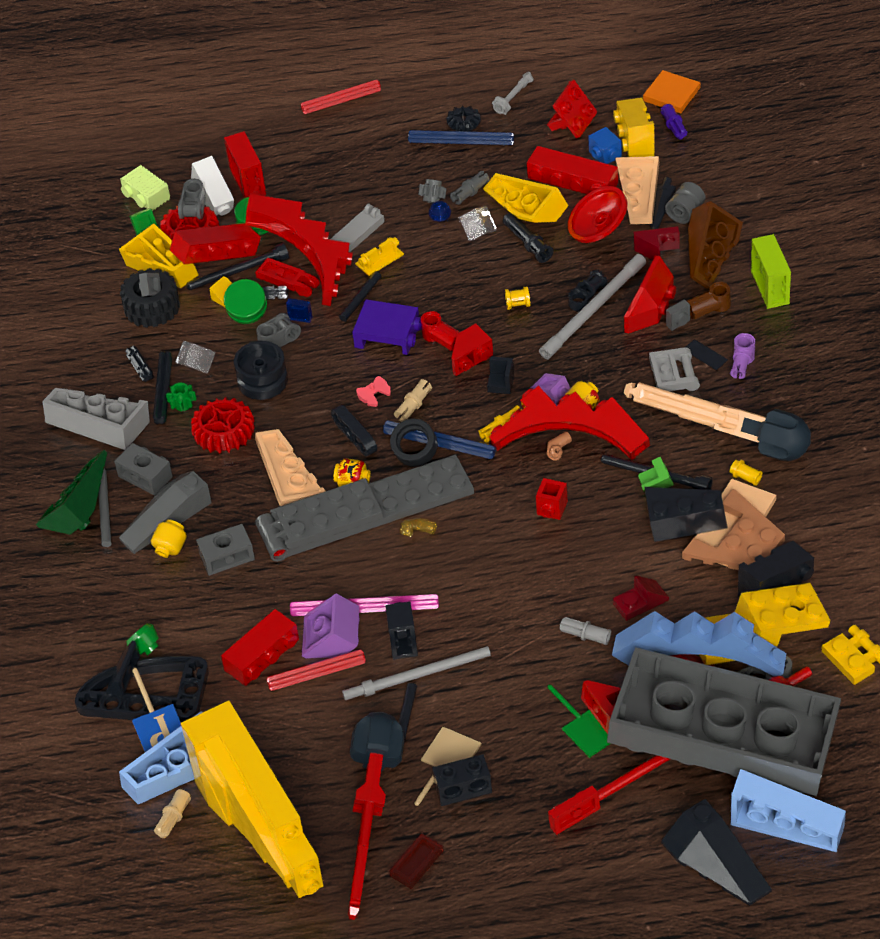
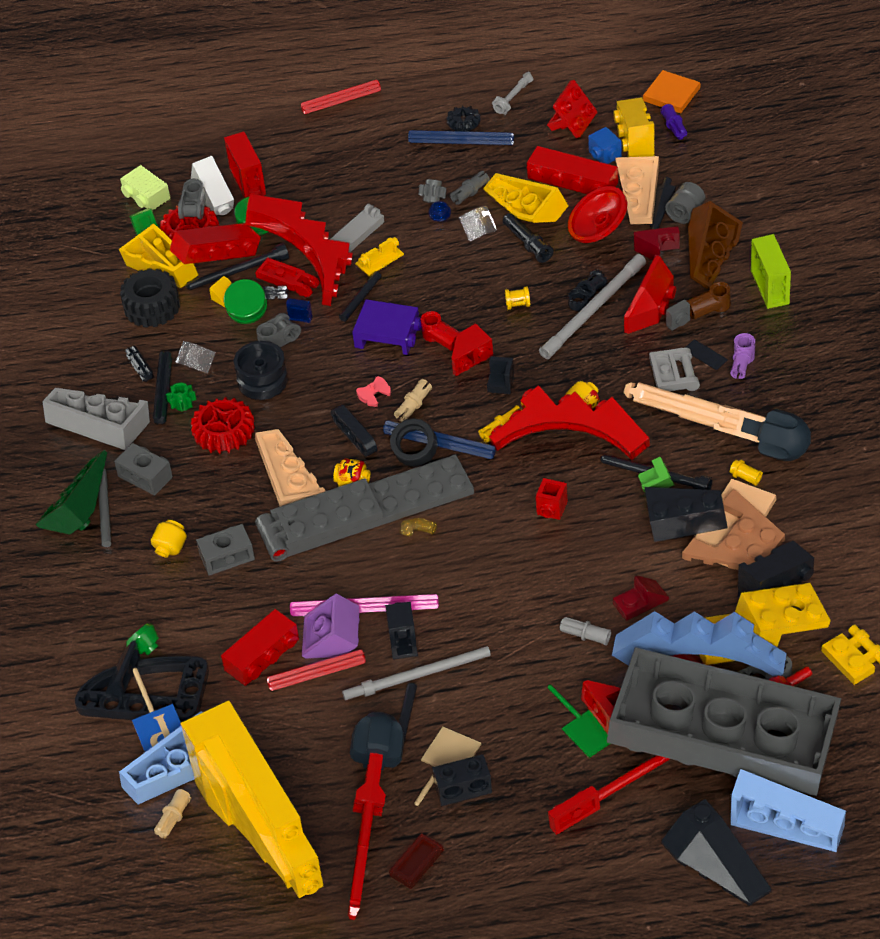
(149, 284): dark grey plate -> none
(174, 502): dark grey wedge -> none
(553, 385): medium lavender bracket -> none
(554, 446): nougat arm -> none

